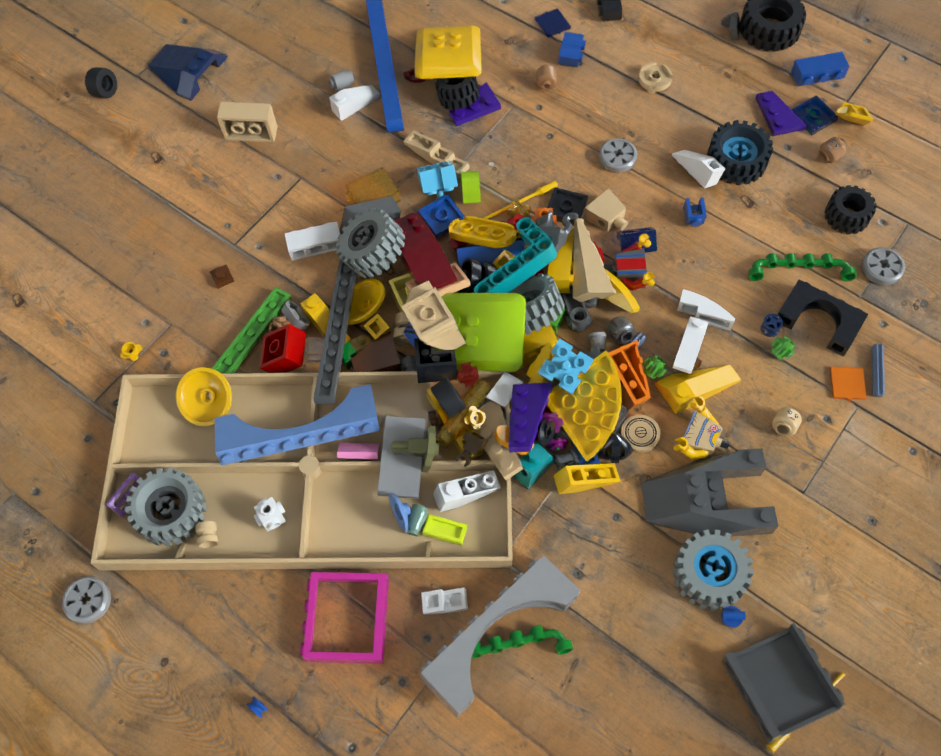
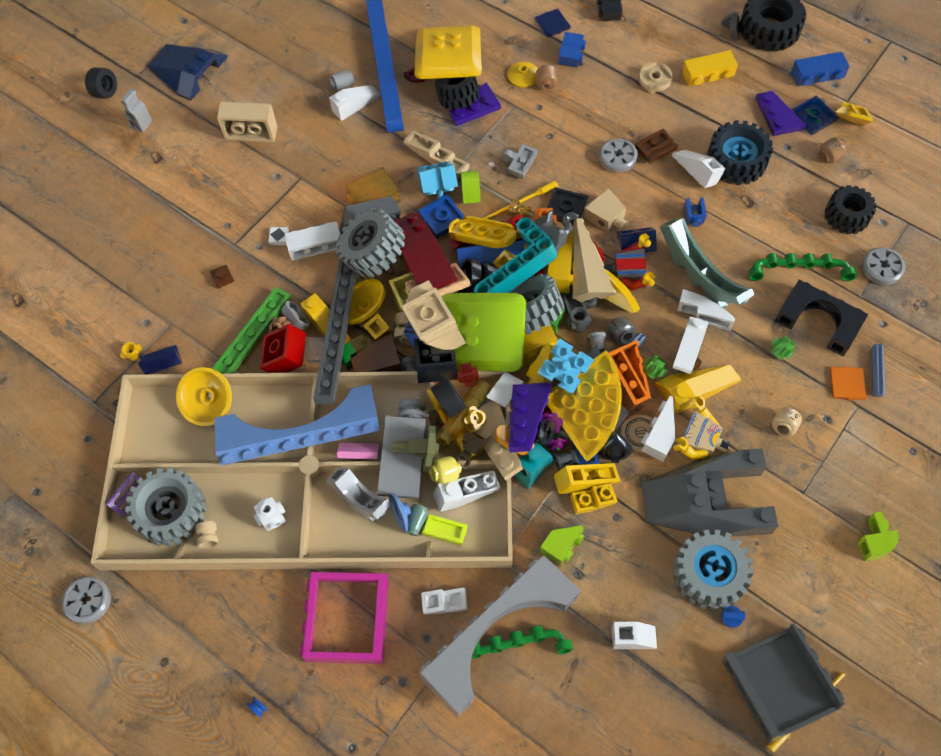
(136, 112): none -> light grey piece
(160, 360): none -> clear blue panel
(277, 236): none -> white tile
(357, 495): none -> light grey arch
(412, 408): none -> light grey wheel
(445, 470): none -> light yellow head
(520, 161): none -> light grey plate
(522, 74): none -> yellow dish
(560, 543): none -> lime slope
(593, 499): none -> yellow slope
(633, 635): none -> white slope
(656, 146): none -> reddish brown plate
(663, 433): none -> white slope
(699, 268): none -> sand green arch
(709, 68): none -> yellow brick
(773, 320): dark blue wheel -> none
(880, 541): none -> lime brick

